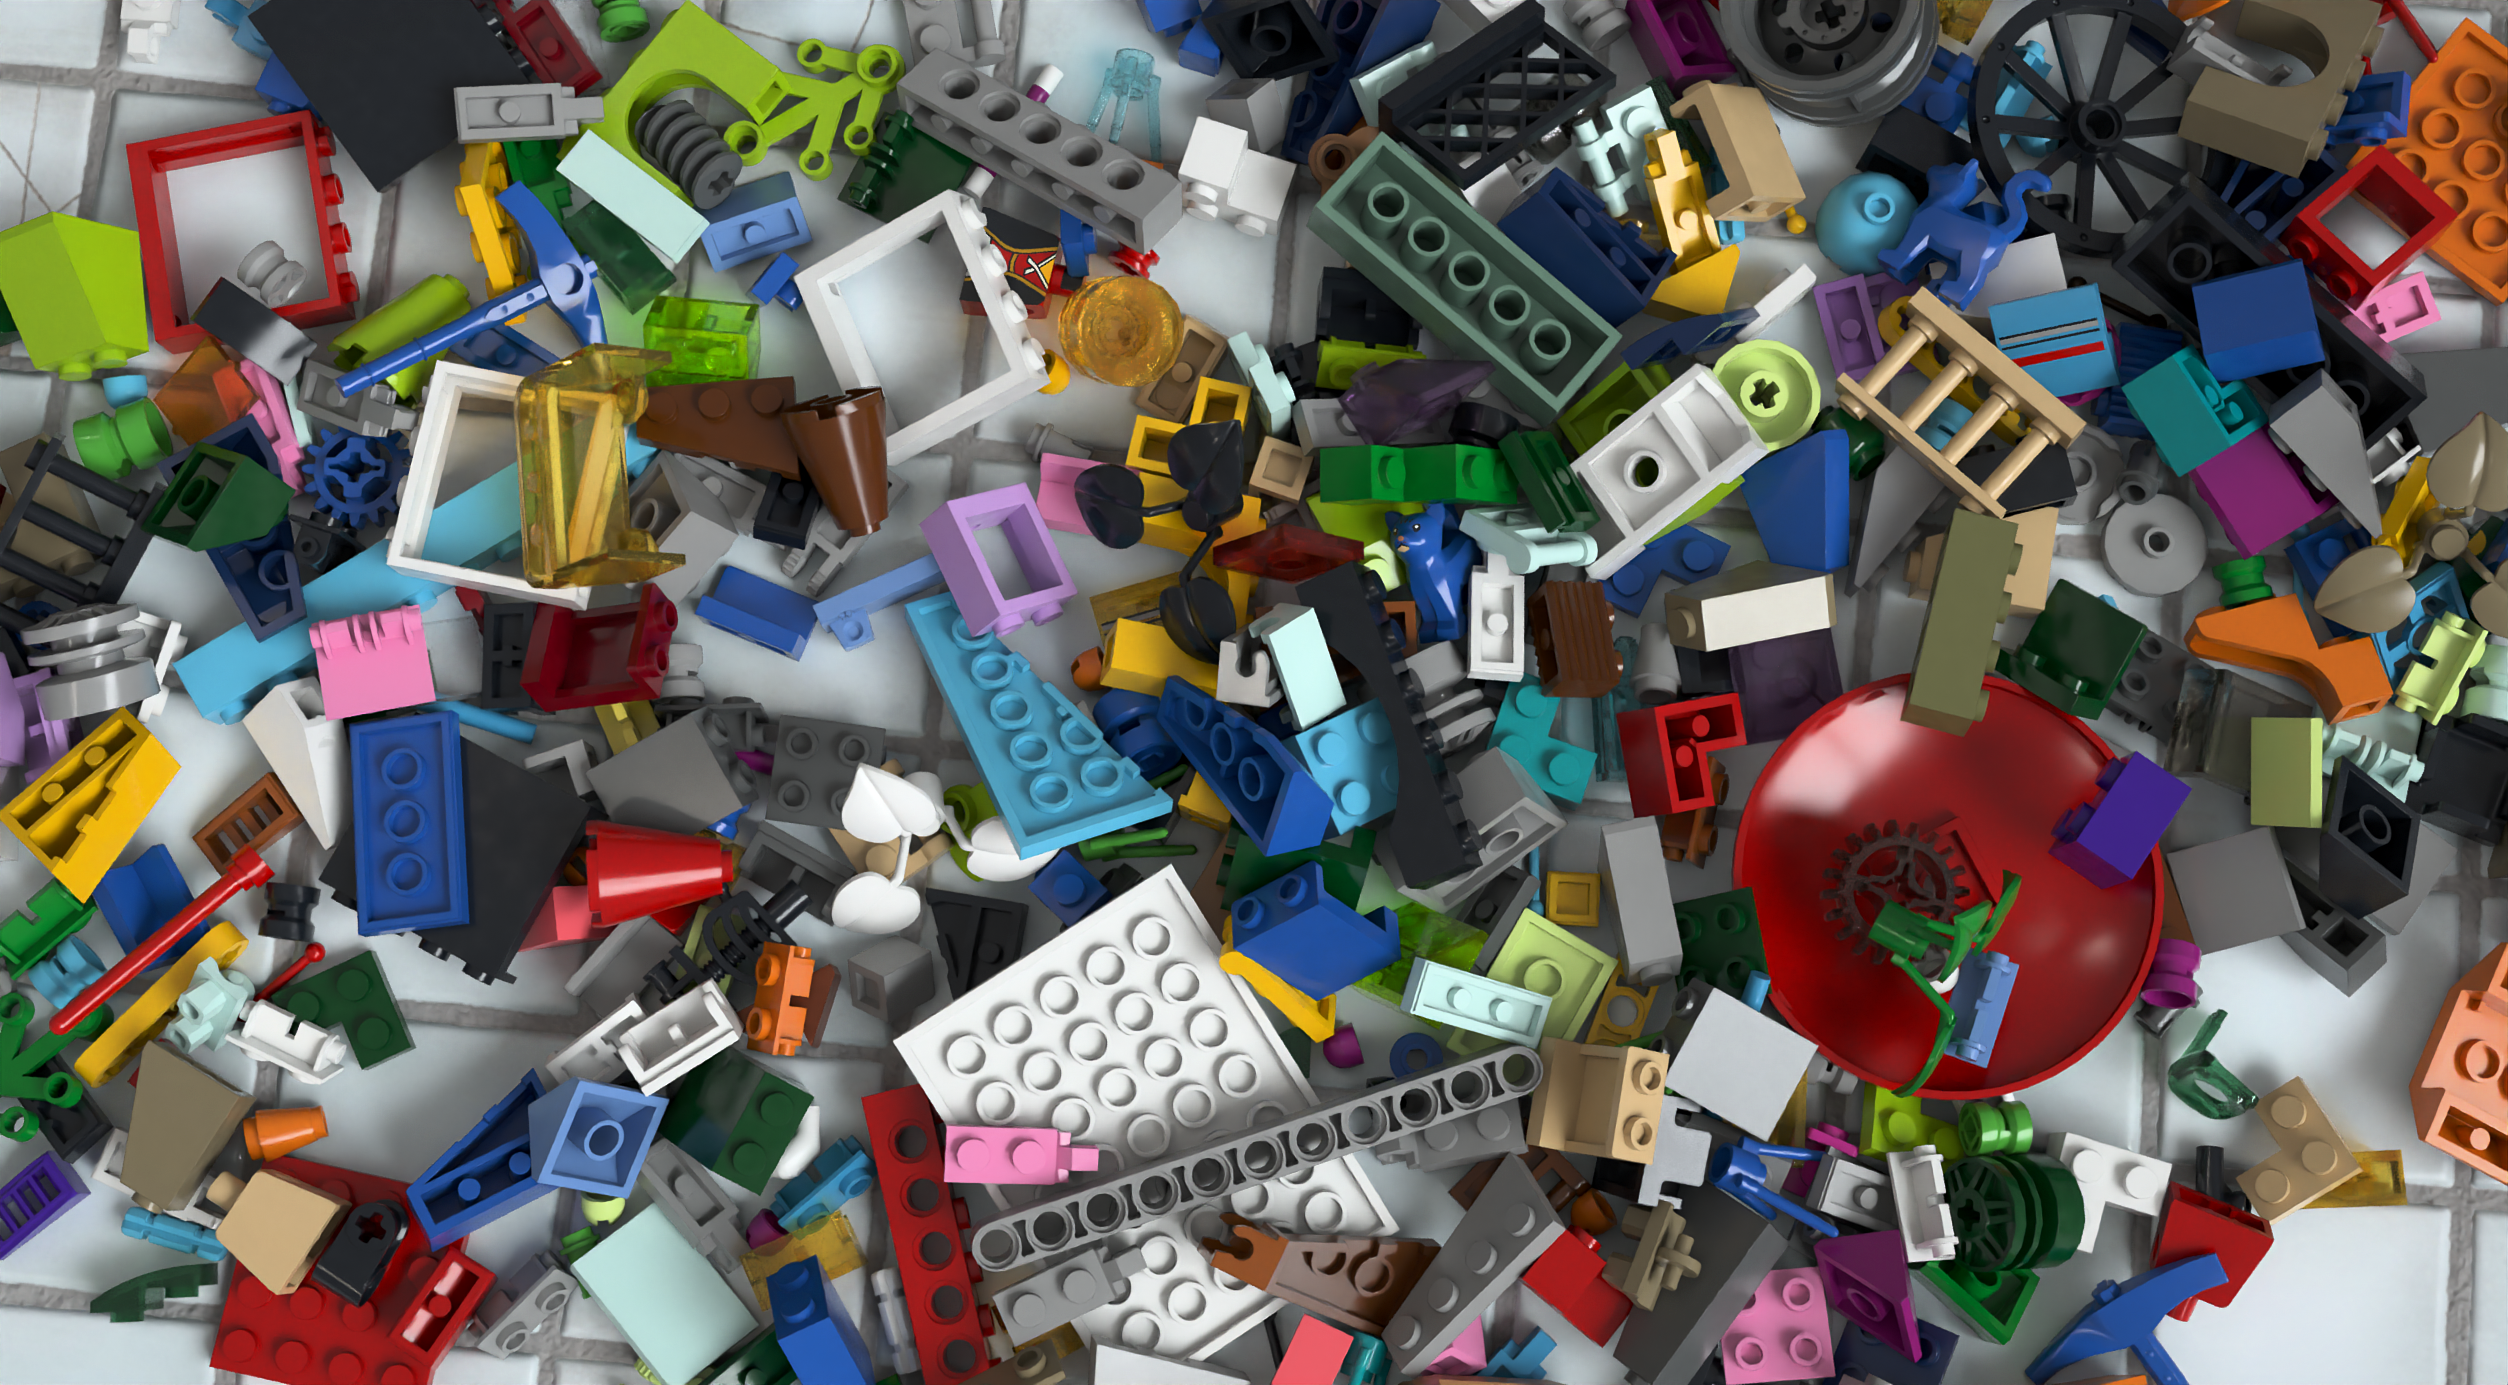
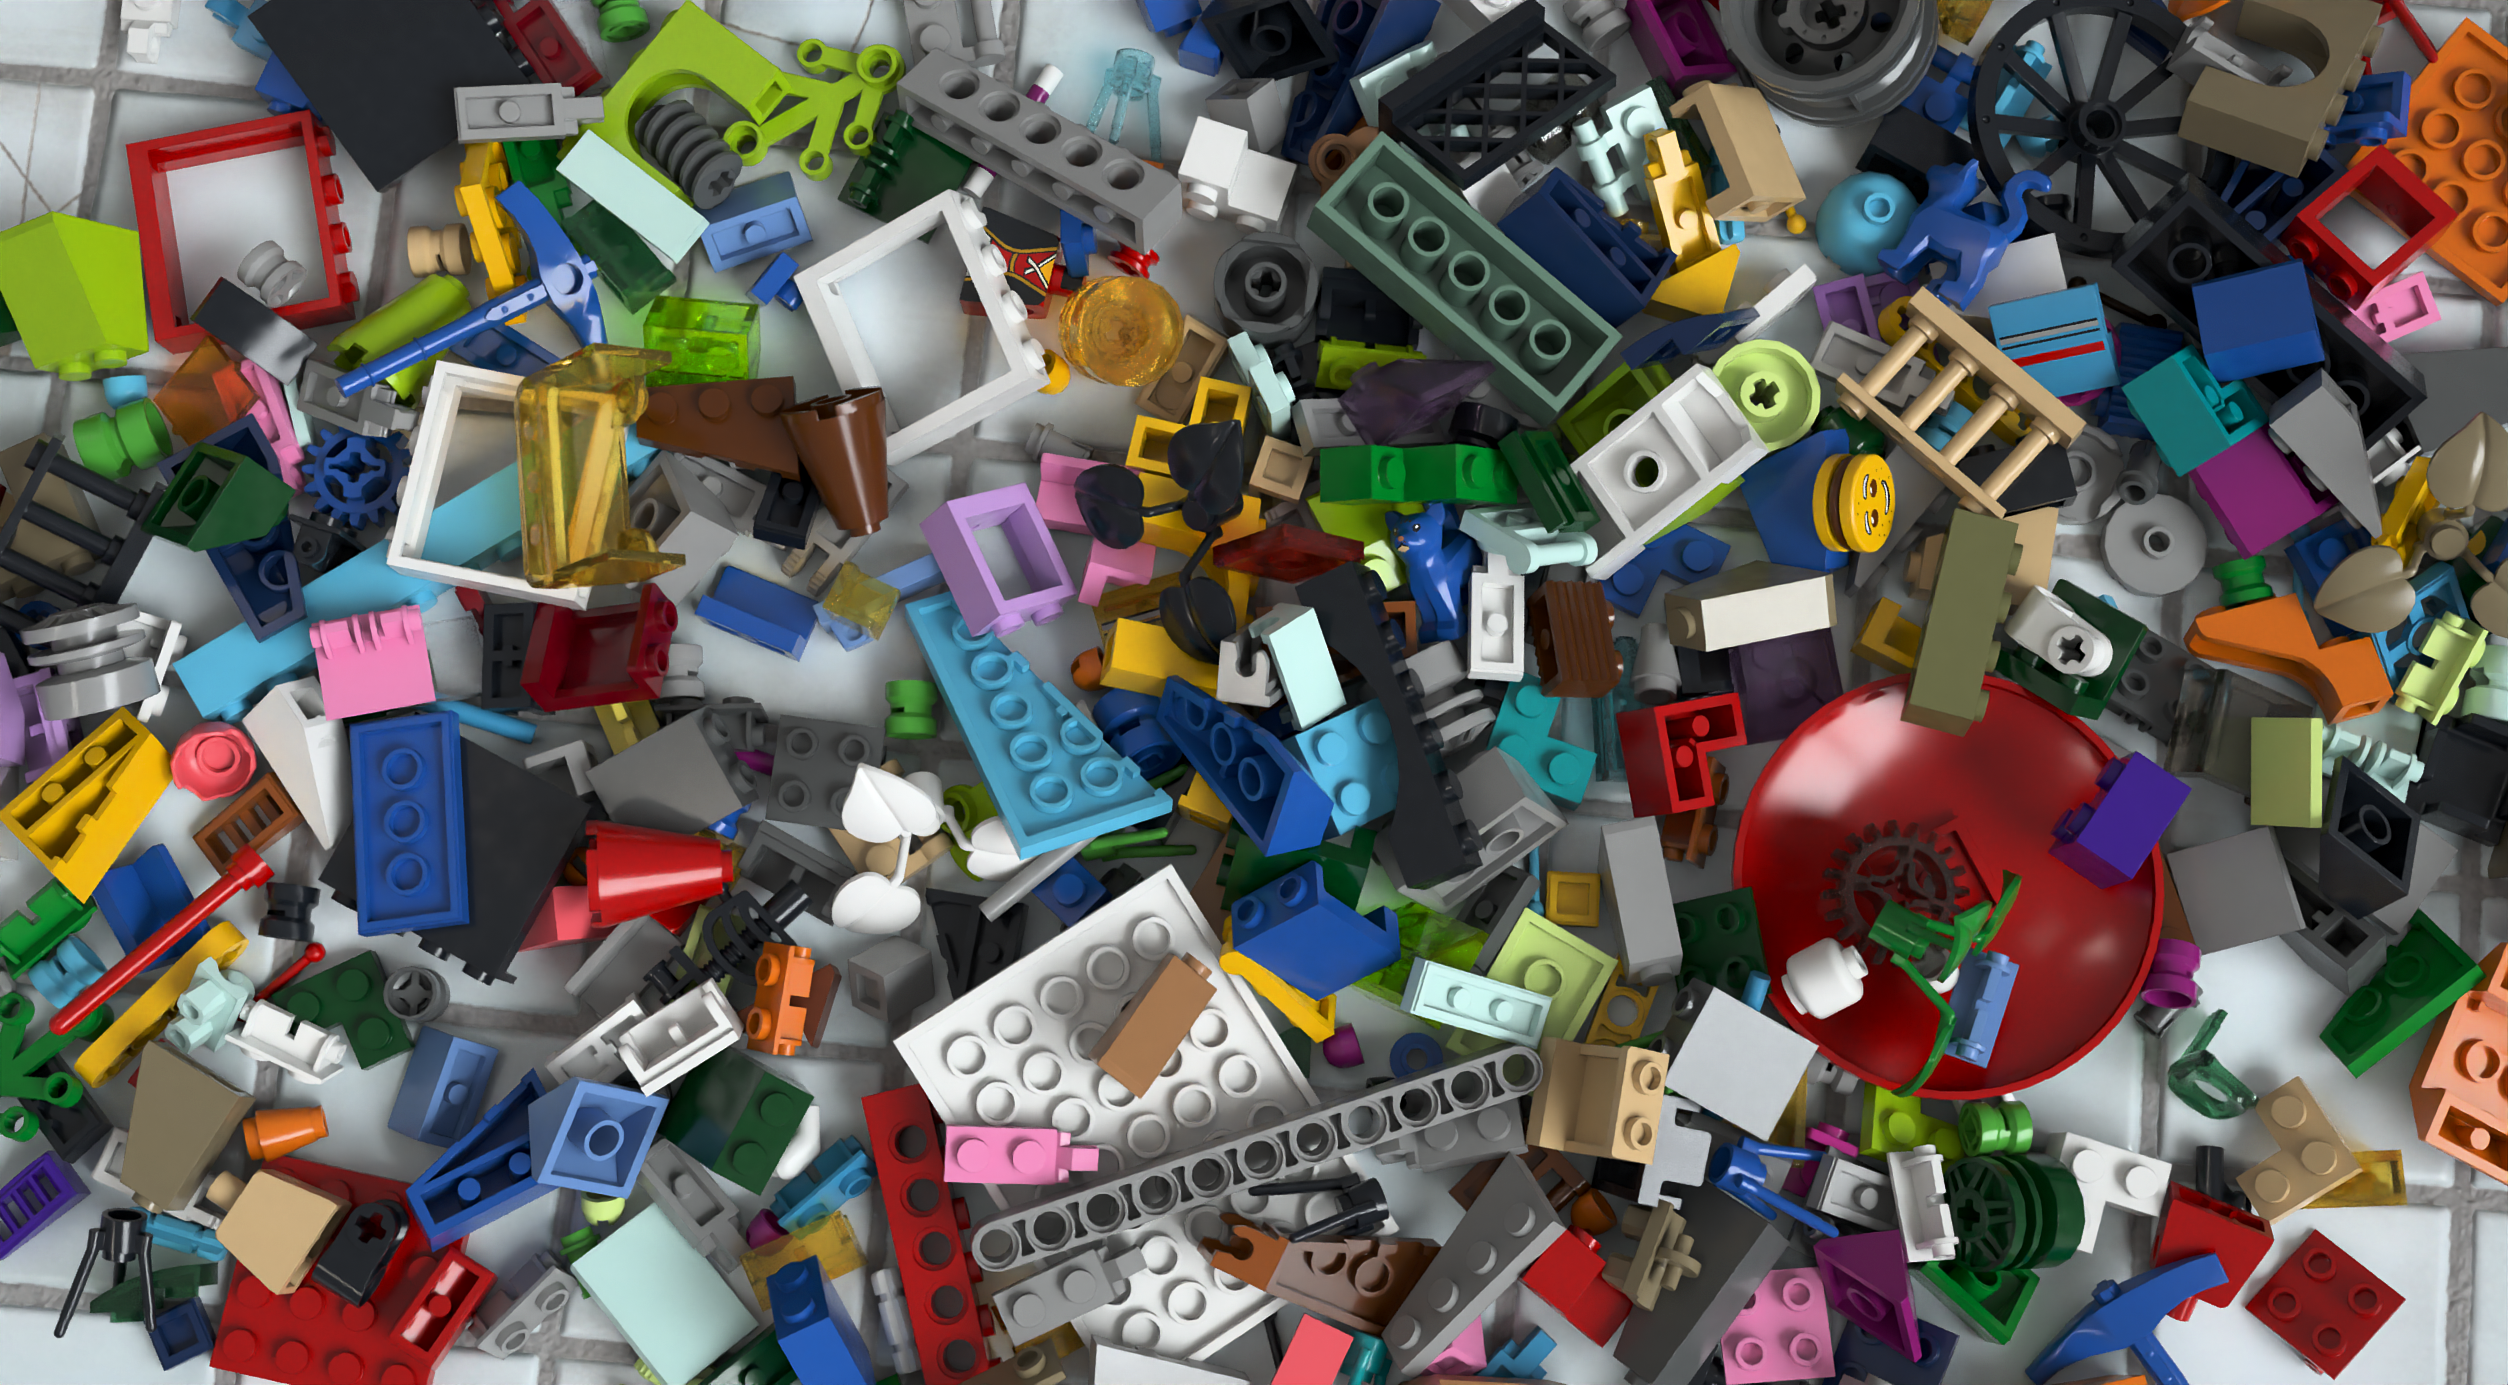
(120, 1238): none -> black plant
(182, 1334): none -> dark blue tile
(213, 760): none -> coral hair
(405, 992): none -> dark grey wheel
(439, 250): none -> tan wheel
(442, 1088): none -> medium blue panel
(861, 601): none -> clear yellow panel
(911, 709): none -> bright green wheel
(1029, 879): none -> light grey bar
(1115, 567): none -> bright pink panel
(1154, 1023): none -> medium nougat slope
(1271, 261): none -> dark grey brick
(1357, 1207): none -> black plant
(1824, 978): none -> white head
(1853, 502): none -> yellow head
(1857, 354): none -> light grey hinge
(1888, 638): none -> yellow panel
(2053, 631): none -> white piece
(2325, 1305): none -> red hinge
(2407, 992): none -> green wing

